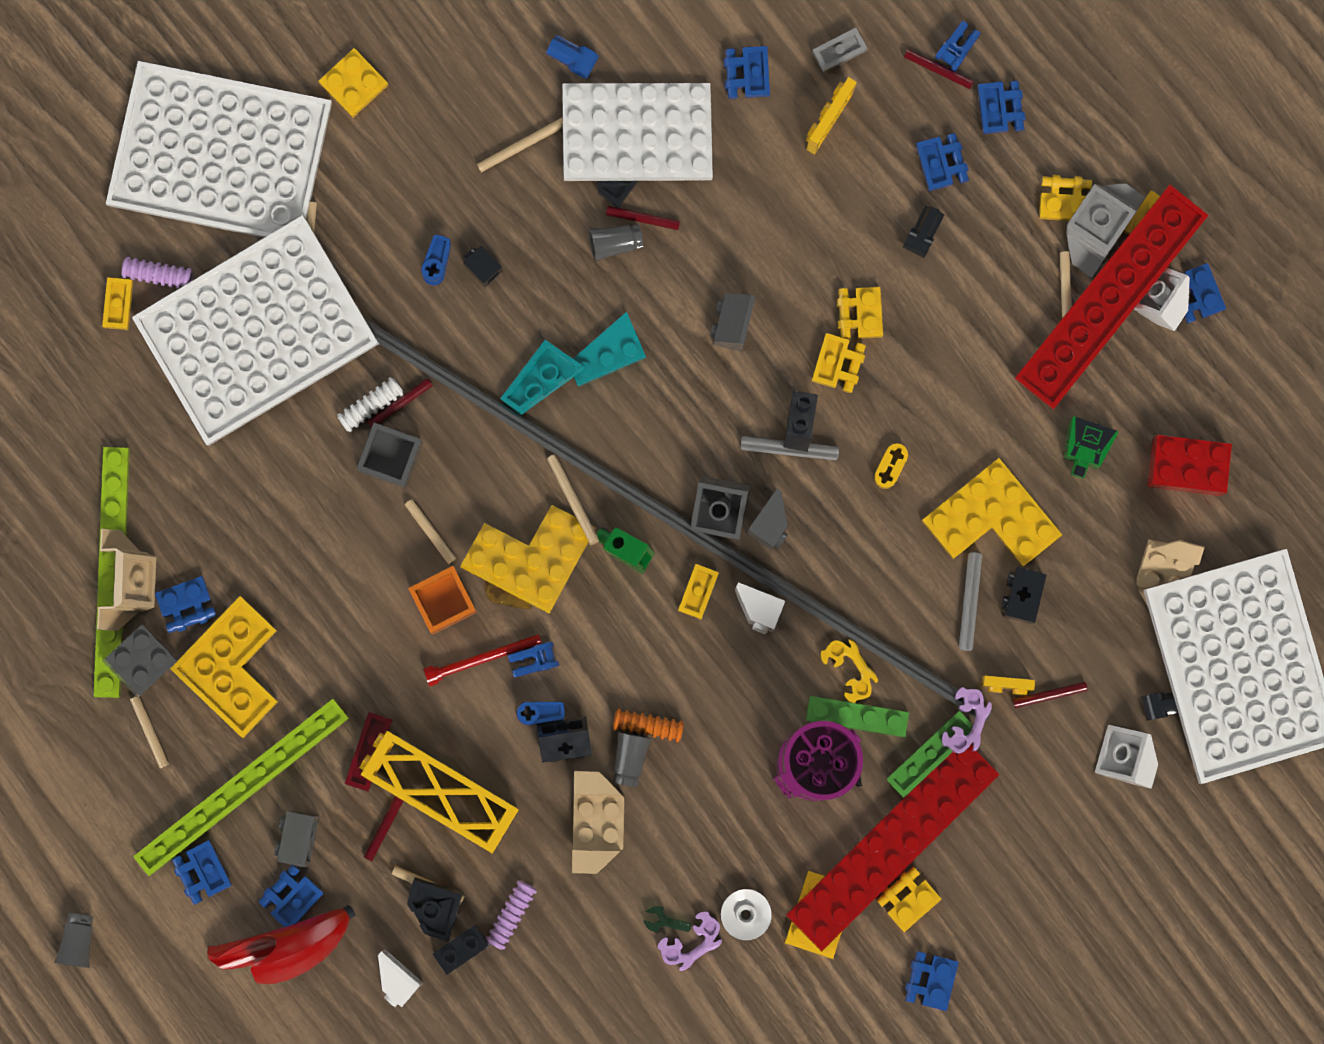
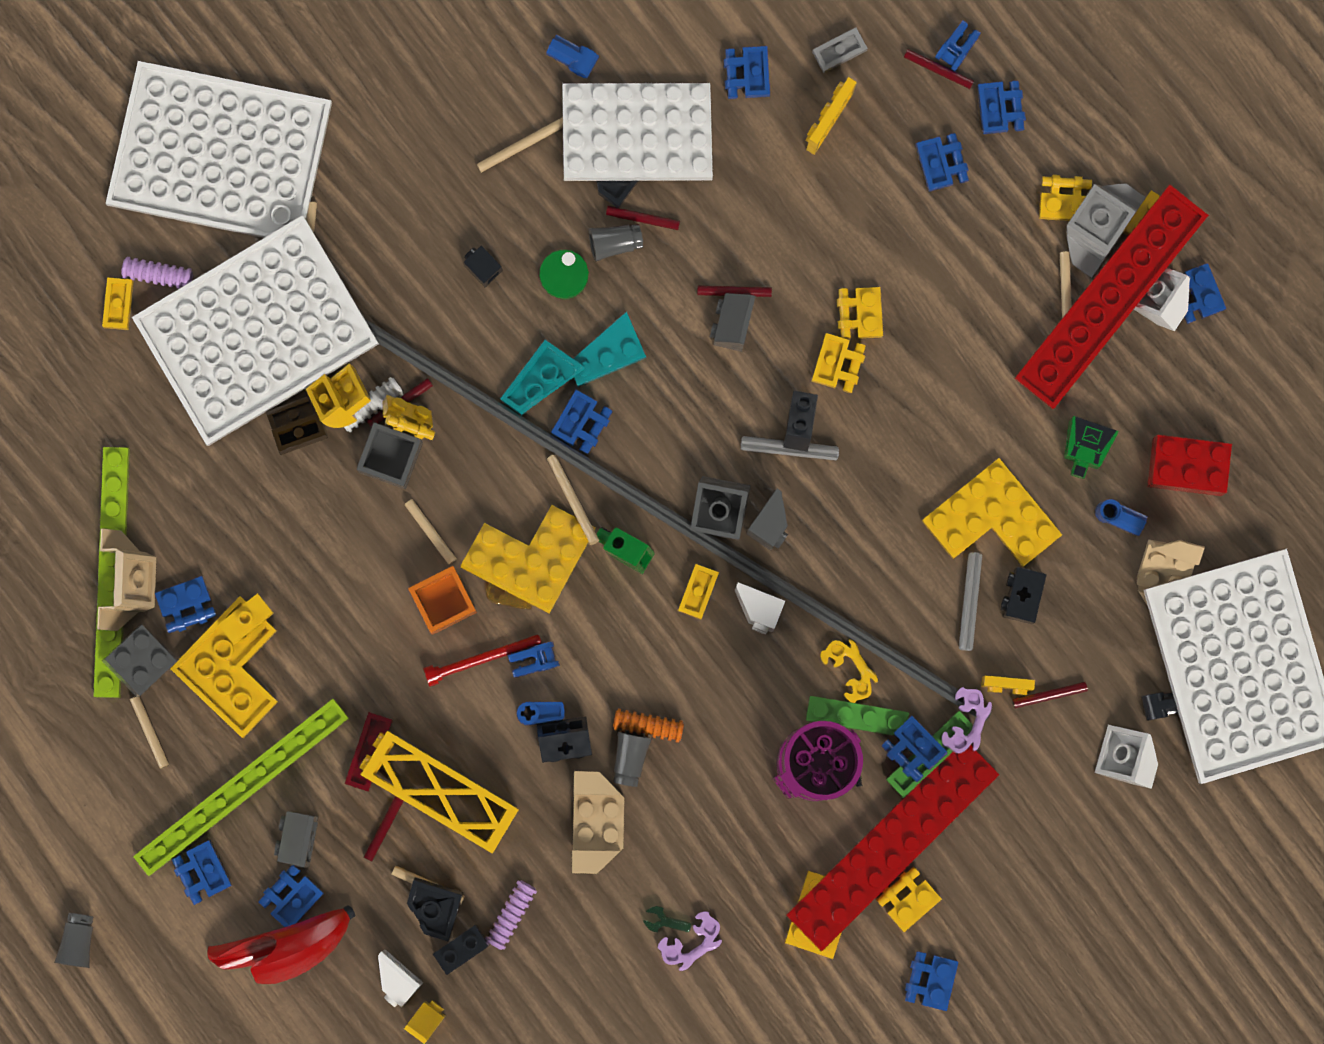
(245, 619): none -> yellow plate
(296, 425): none -> dark brown brick
(338, 397): none -> yellow brick
(353, 83): yellow plate -> none
(408, 417): none -> yellow plate
(425, 1021): none -> yellow slope
(437, 258): blue piece -> none
(564, 274): none -> green tile
(574, 418): none -> blue plate
(721, 290): none -> dark red bar
(746, 928): white dish -> none
(896, 468): yellow beam -> none
(920, 743): none -> blue plate
(922, 234): black piece -> none
(1122, 518): none -> blue piece

